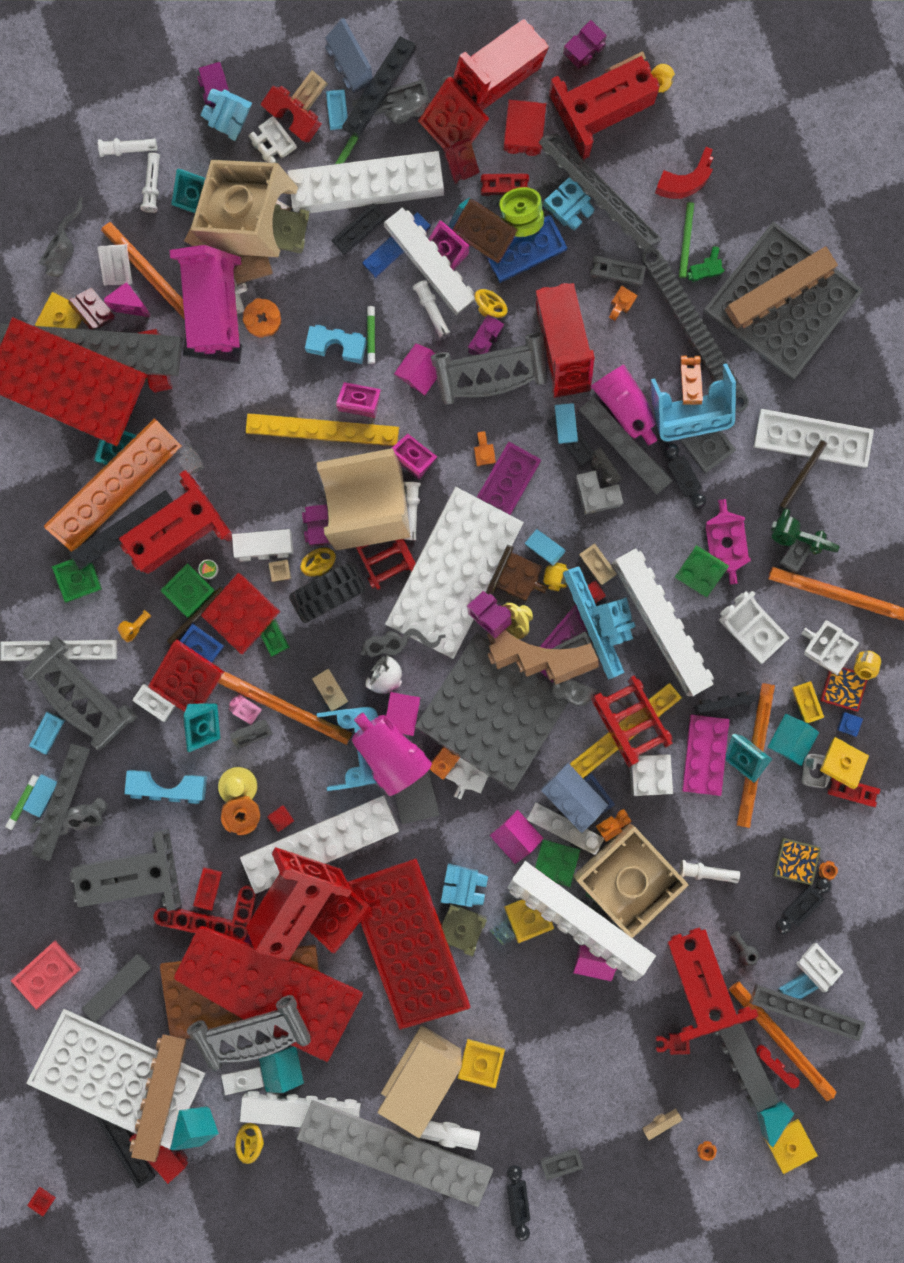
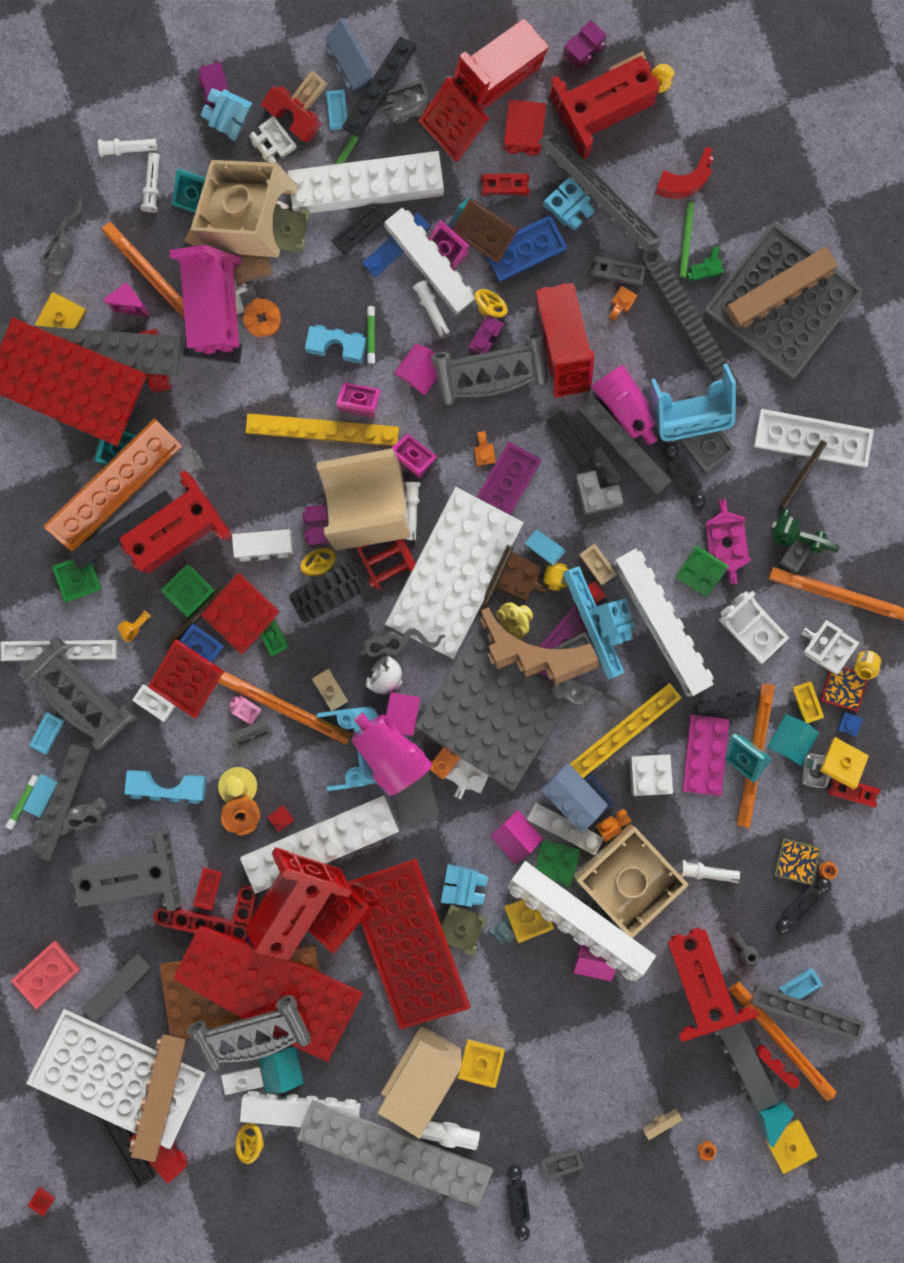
(91, 309): plate -> none
(115, 264): white plate -> none
(193, 1128): teal slope -> none
(201, 725): teal slope -> none
(208, 569): tile -> none
(280, 571): tan plate -> none
(461, 160): dark red plate -> none
(489, 614): magenta brick -> none
(523, 210): lime wheel -> none
(566, 423): medium azure tile -> none
(621, 737): red fence -> none
(673, 1044): red plate -> none
(691, 381): plate -> none
(819, 967): white plate -> none

